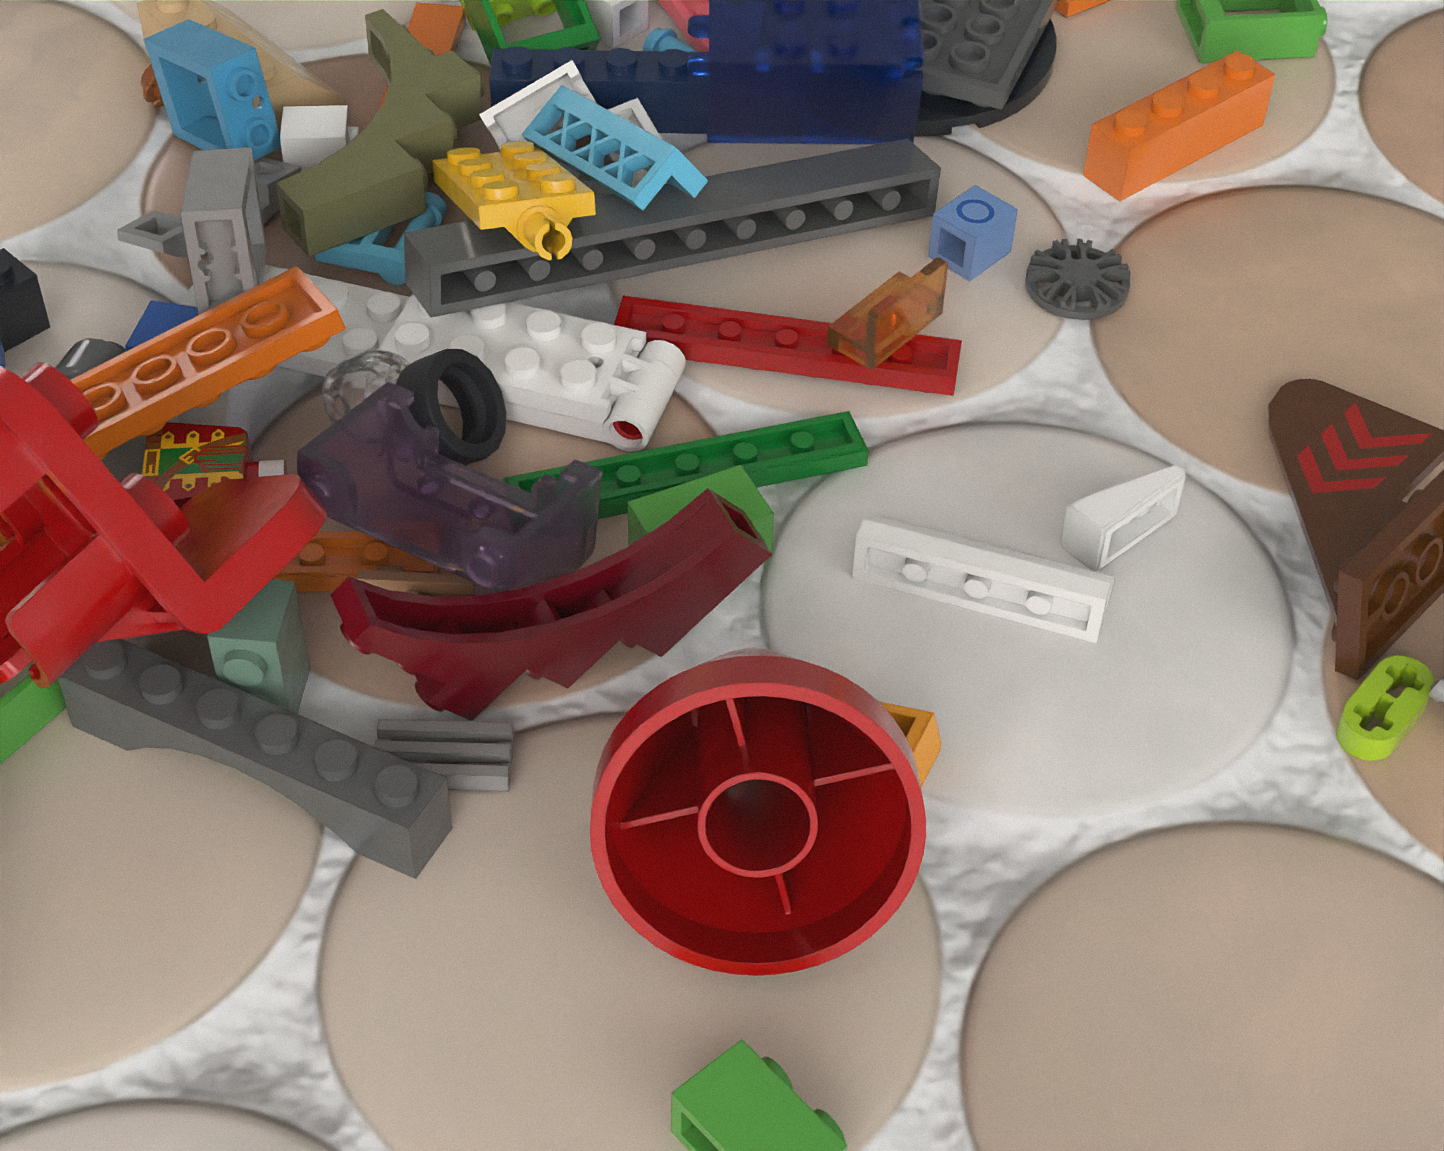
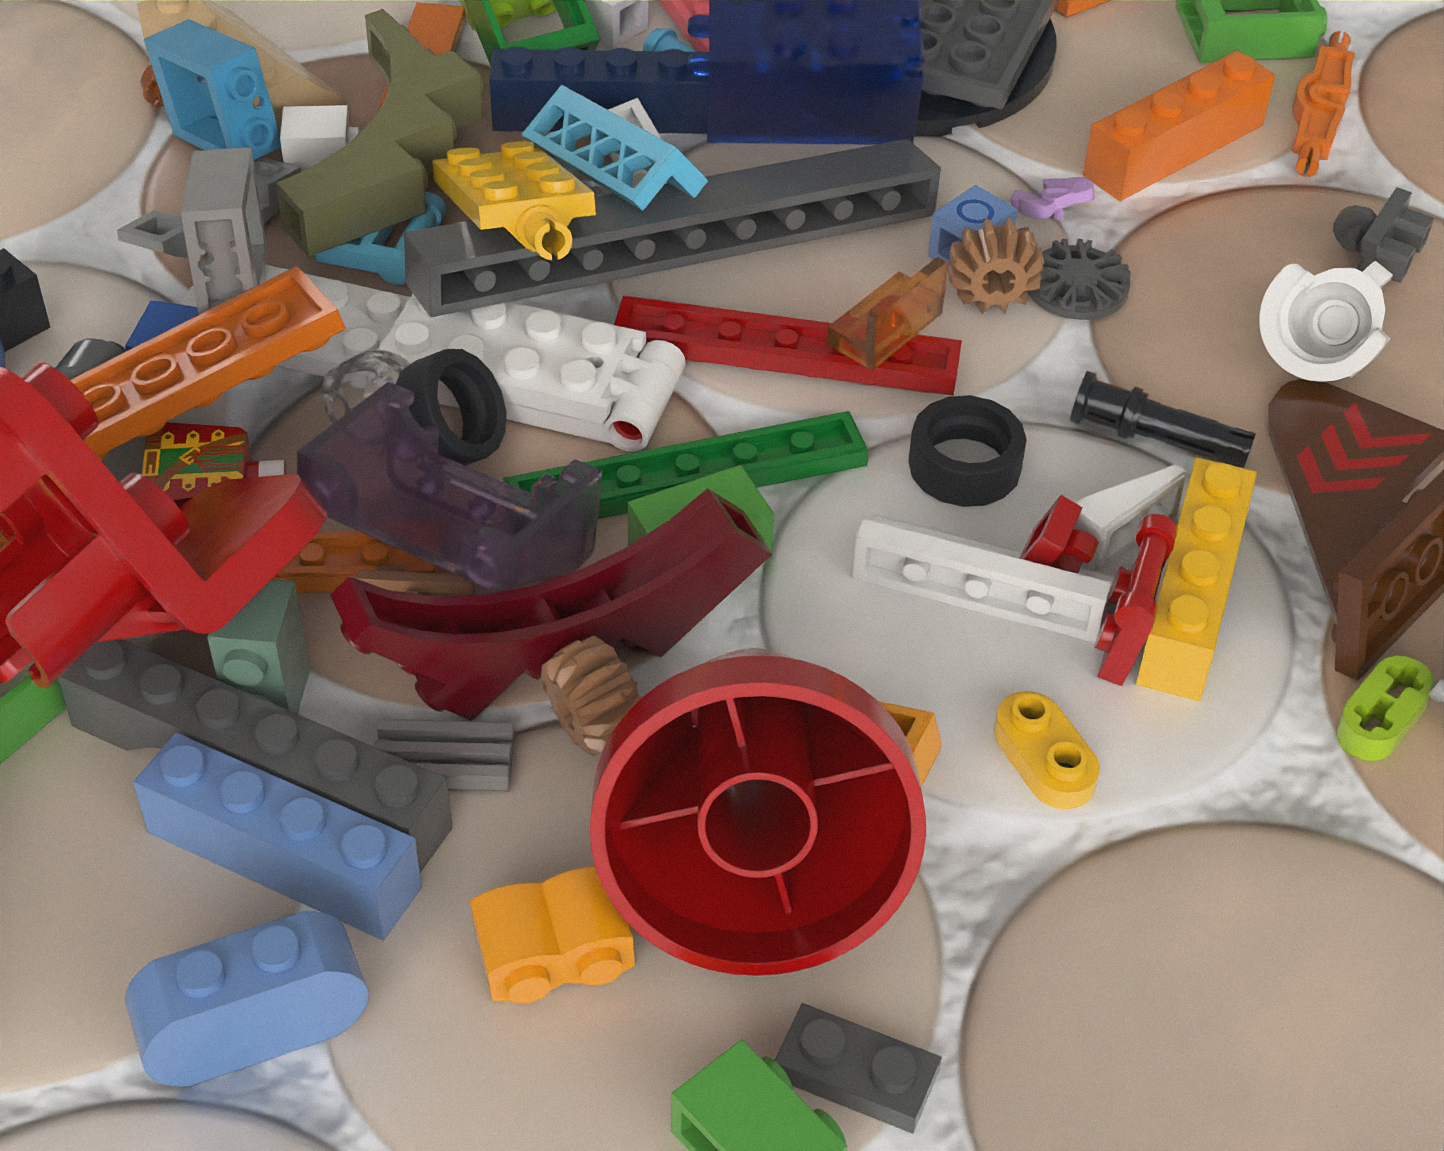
(245, 998): none -> medium blue brick
(279, 835): none -> medium blue brick
(514, 114): white hinge -> none
(550, 936): none -> light orange brick
(589, 691): none -> medium nougat gear
(858, 1067): none -> dark grey plate
(961, 481): none -> black tyre
(995, 265): none -> medium nougat gear
(1039, 737): none -> yellow plate
(1054, 197): none -> lavender piece
(1056, 542): none -> red tile
(1134, 594): none -> red plate
(1136, 414): none -> black pin
(1197, 580): none -> yellow arch
(1321, 103): none -> orange piece
(1325, 321): none -> white helmet
(1384, 238): none -> dark grey hips

